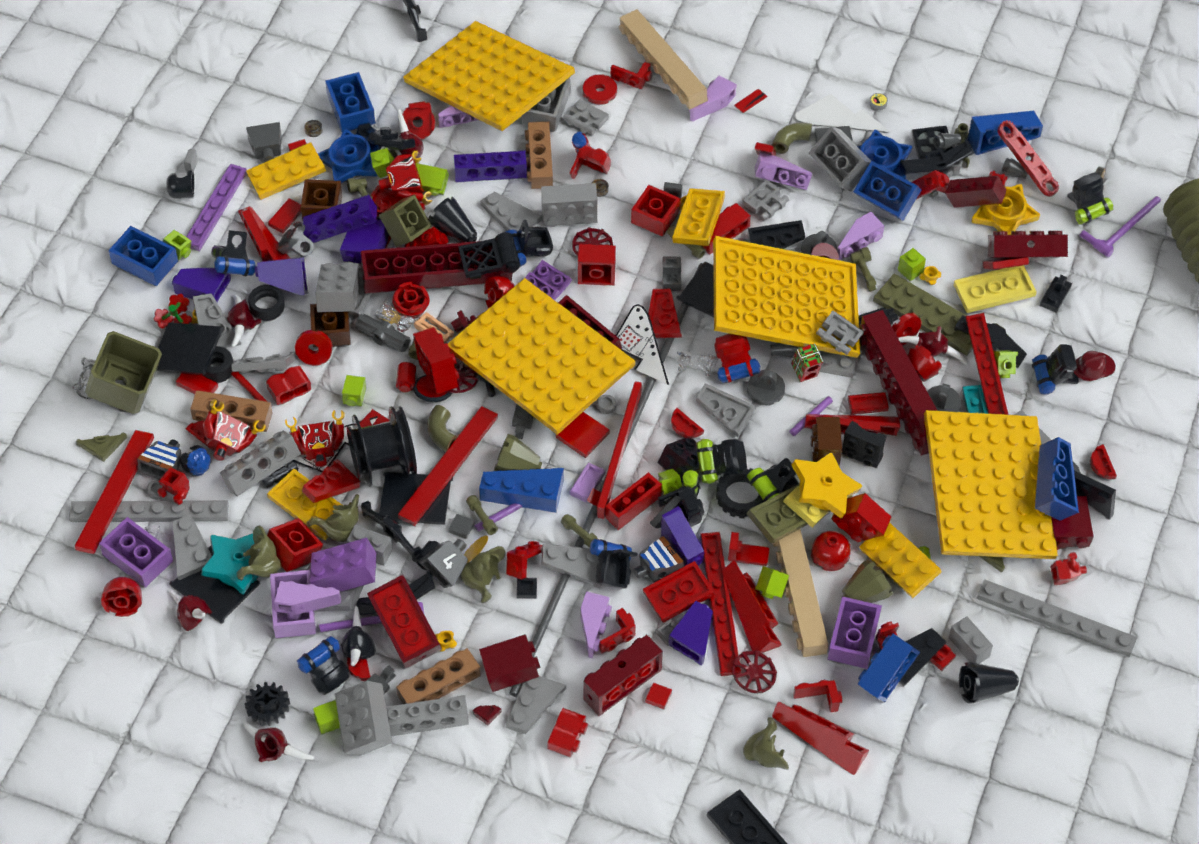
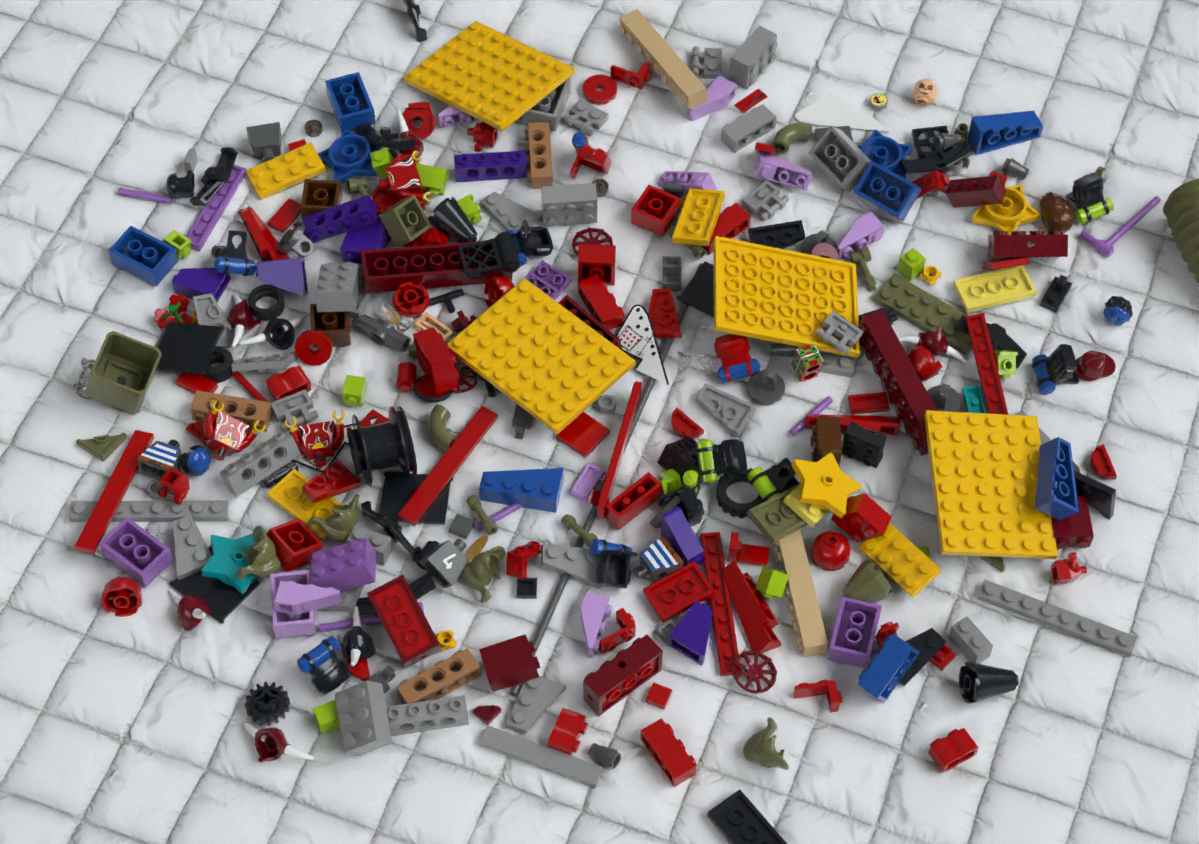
(144, 195): none -> medium lavender bar
(215, 177): none -> black plate
(277, 332): none -> black helmet
(292, 405): none -> light grey plate
(446, 298): none -> black piece
(471, 209): none -> lime brick
(483, 135): none -> red piece
(516, 456): olive cone -> none
(541, 756): none -> light grey tile
(600, 302): none -> red brick
(607, 756): none -> dark grey cone
(668, 752): none -> red brick
(689, 180): none -> lavender slope
(712, 62): none -> light grey plate
(748, 128): none -> light grey brick
(753, 57): none -> light grey brick
(822, 735): red wedge -> none
(908, 325): red tile -> none
(924, 92): none -> light nougat head
(953, 749): none -> red brick
(1021, 149): piece -> none
(1056, 212): none -> reddish brown hair
(1117, 310): none -> piece

